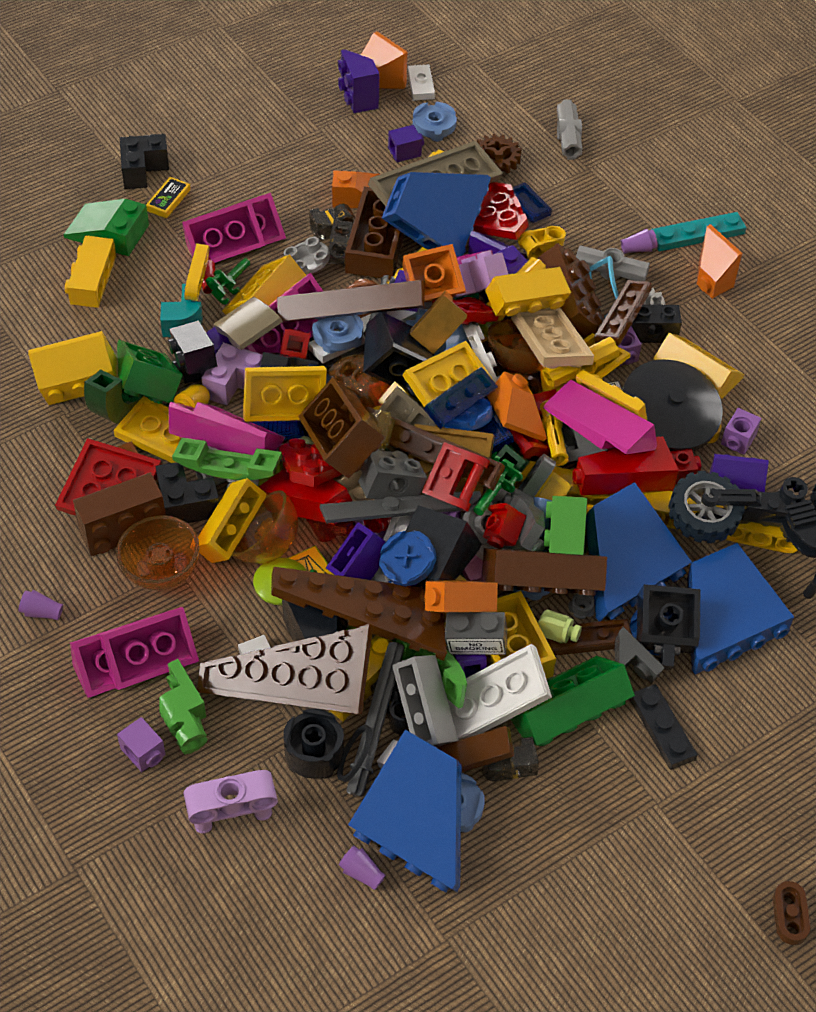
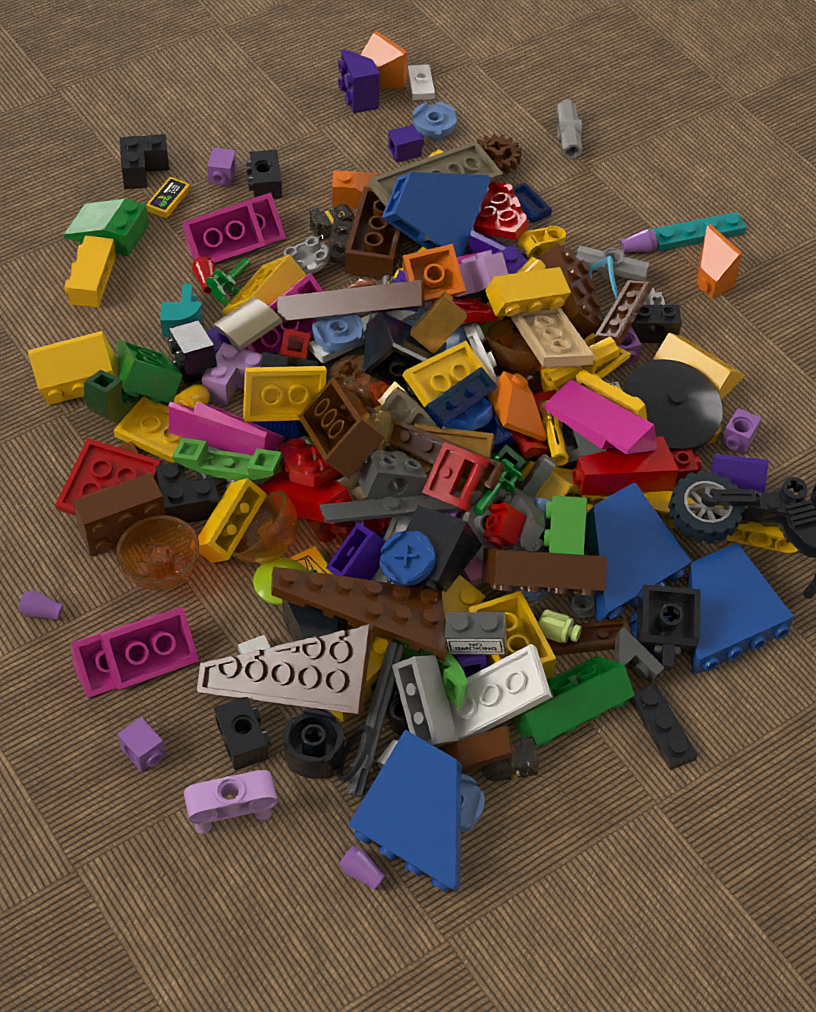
(183, 709): bright green plate -> none
(196, 272): yellow beam -> none
(222, 166): none -> medium lavender brick
(242, 748): none -> black brick
(265, 173): none -> black brick
(461, 596): orange slope -> none
(791, 915): reddish brown plate -> none

